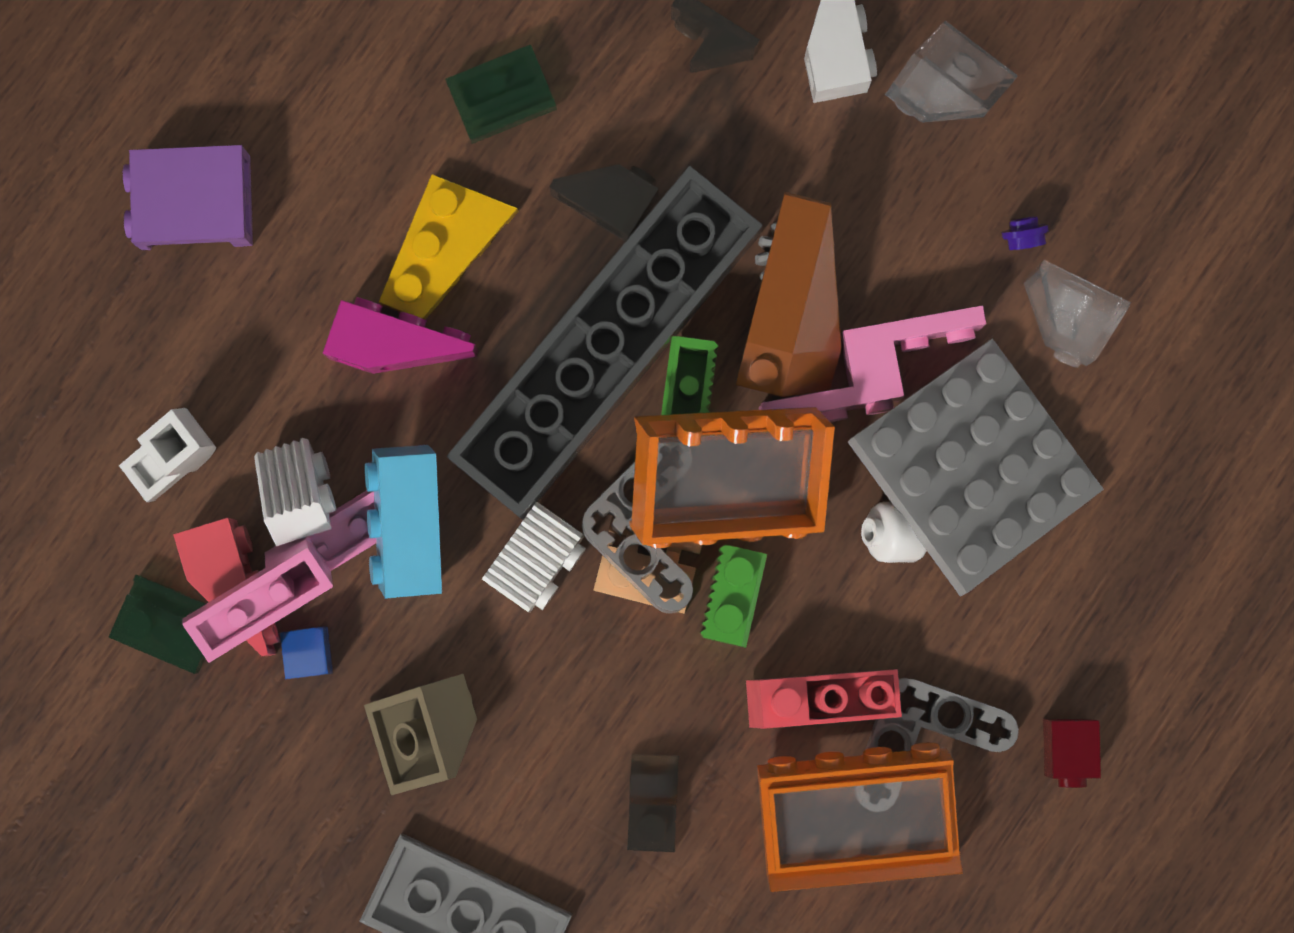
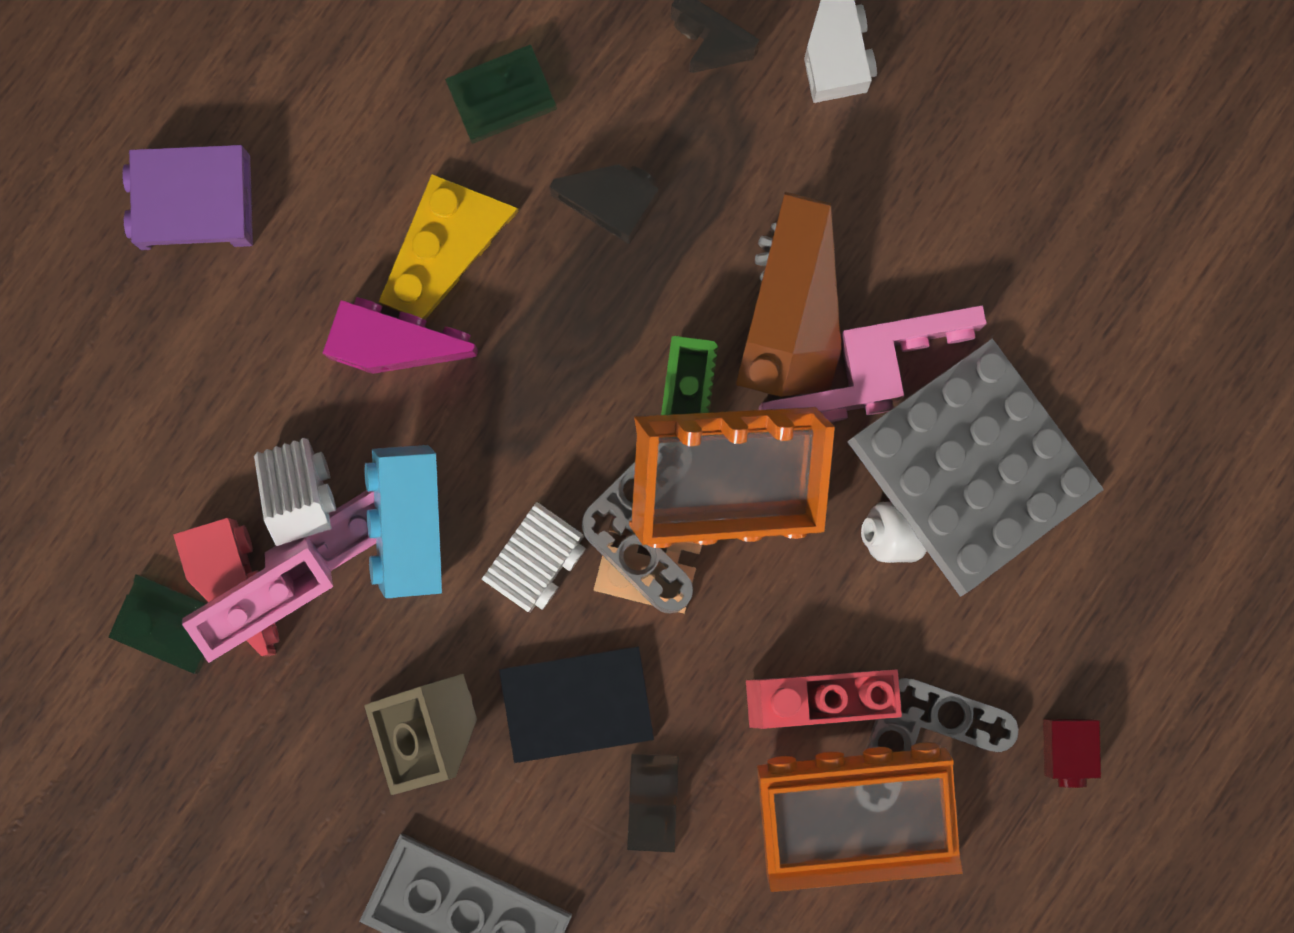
(167, 454): white brick -> none
(306, 652): blue slope -> none
(576, 704): none -> black tile
(605, 342): dark grey brick -> none
(734, 595): bright green brick -> none
(949, 79): clear slope -> none
(1025, 233): dark purple plate -> none
(1072, 313): clear slope -> none

